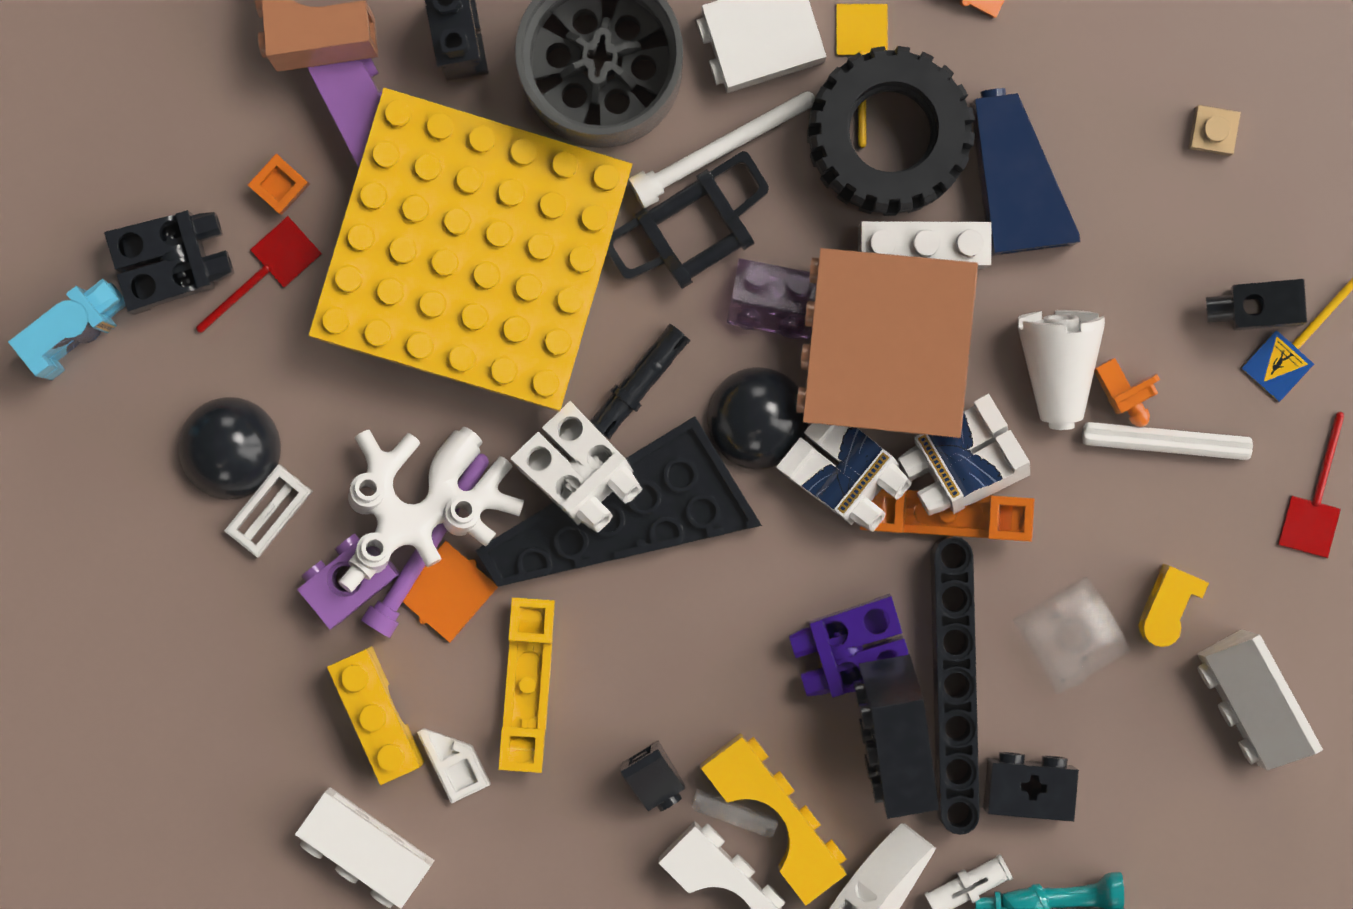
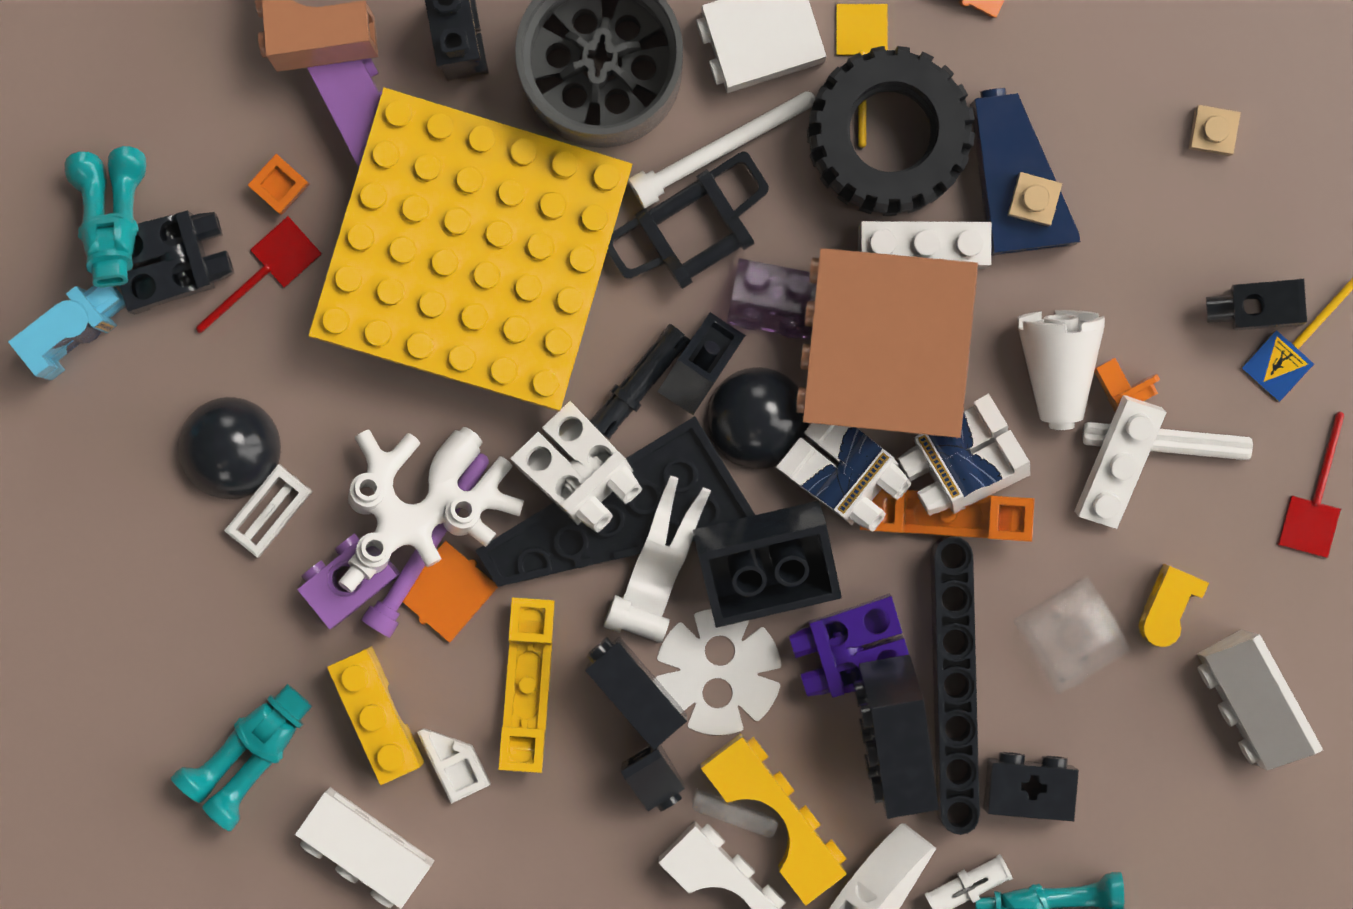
(107, 237): none -> teal piece
(265, 735): none -> teal piece
(635, 691): none -> black brick
(655, 571): none -> white flag
(701, 363): none -> black slope
(749, 690): none -> white piece
(767, 563): none -> black brick
(1034, 199): none -> tan plate
(1120, 461): none -> white plate

